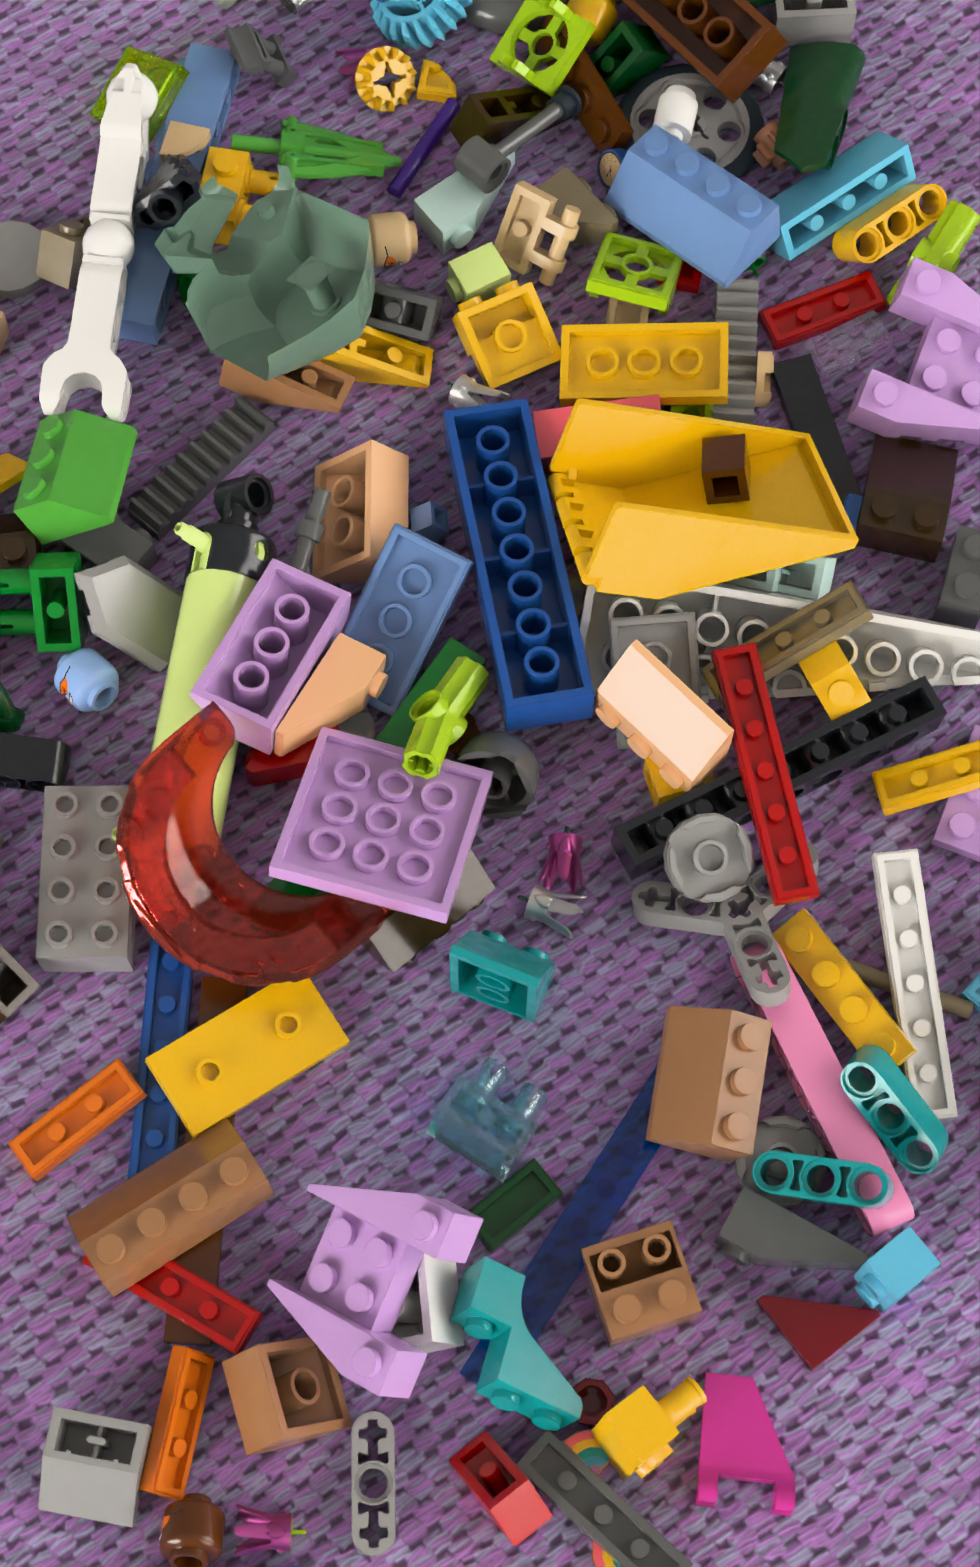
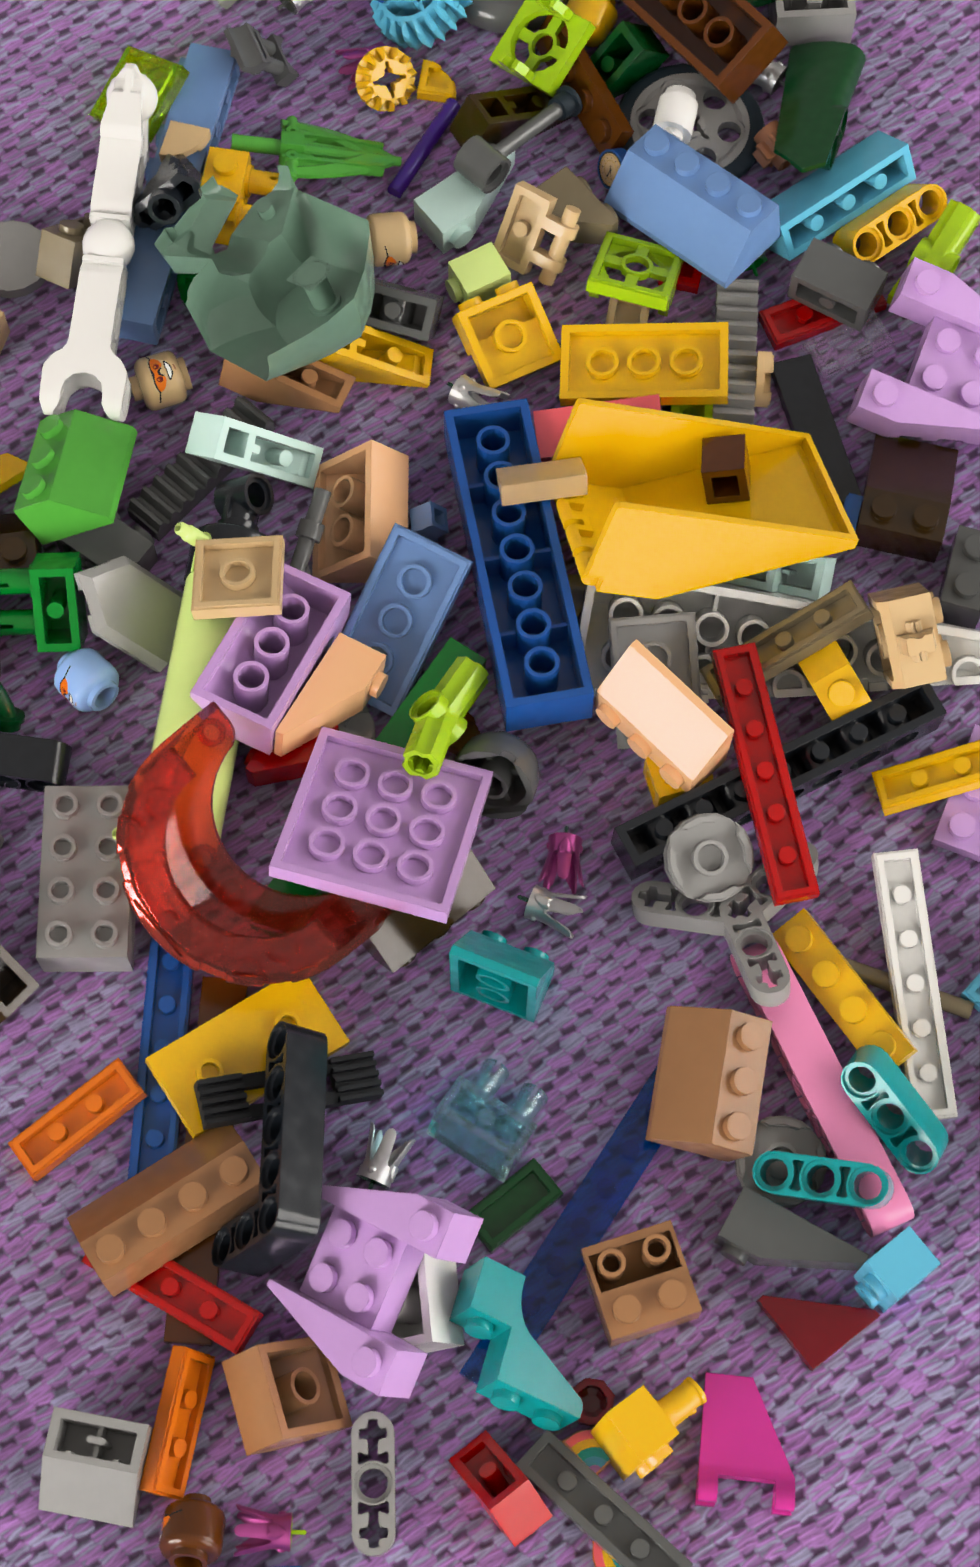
(160, 380): none -> tan head
(224, 1102): none -> black container
(238, 577): none -> tan tile
(253, 449): none -> light aqua slope
(290, 1161): none -> black beam
(380, 1166): none -> flat silver piece
(542, 481): none -> tan slope
(837, 284): none -> dark grey brick
(909, 636): none -> tan hinge

